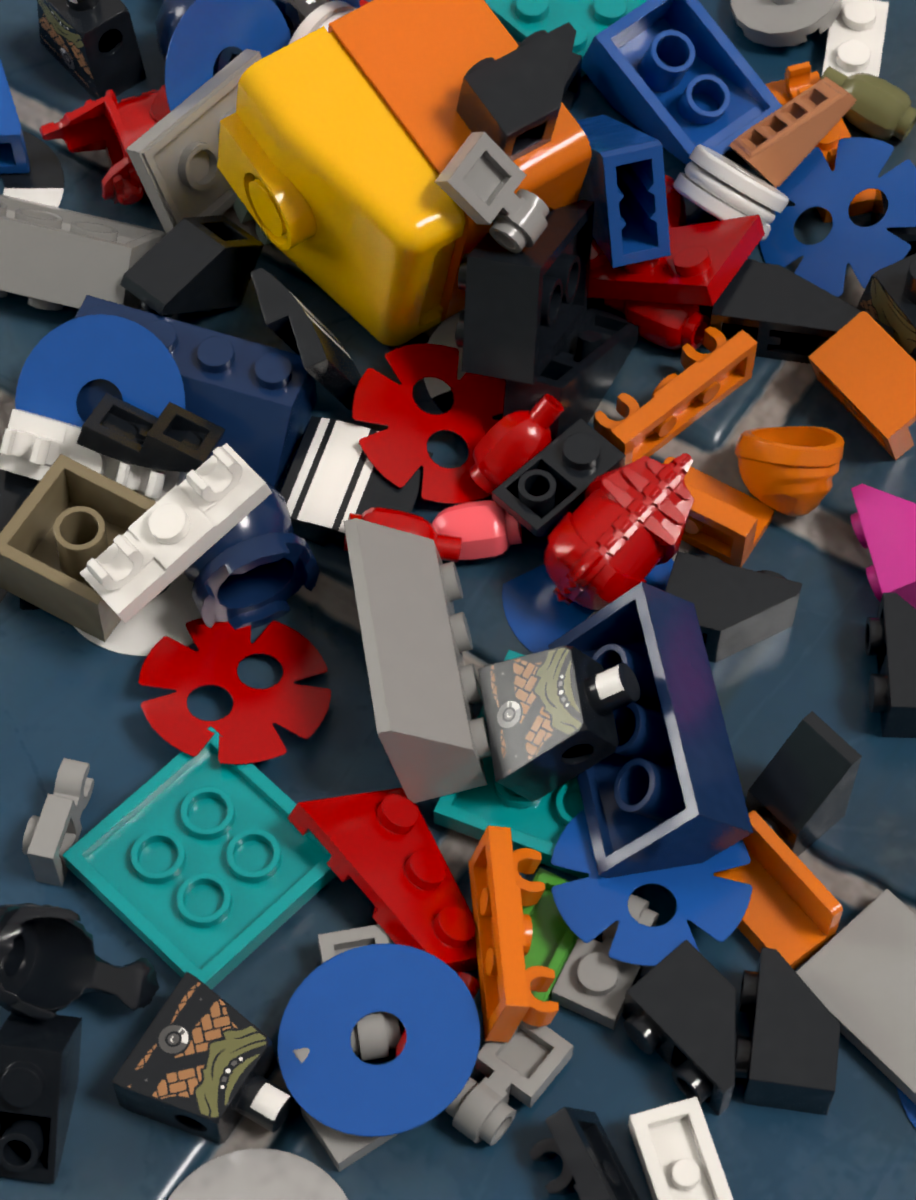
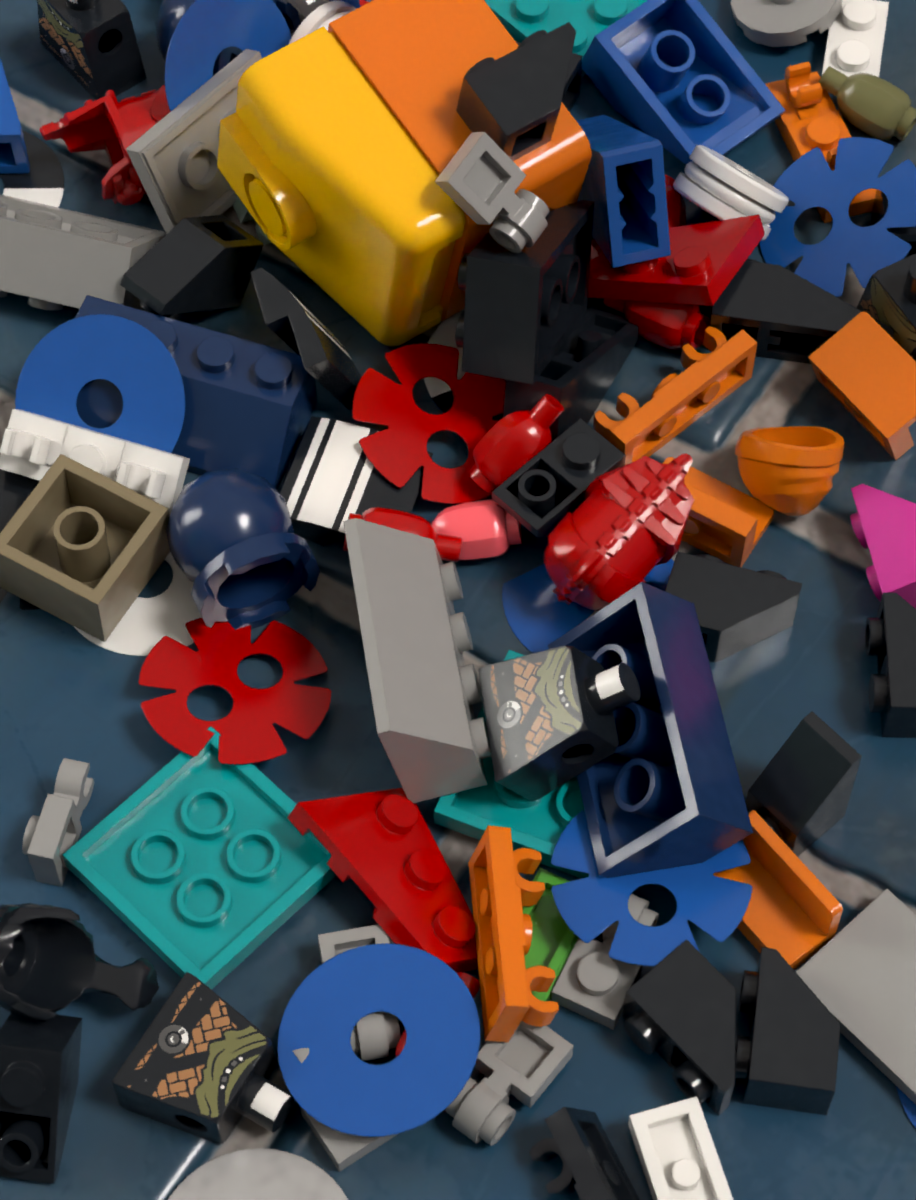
(167, 443): black slope -> none
(175, 532): white plate -> none
(791, 132): nougat slope -> none

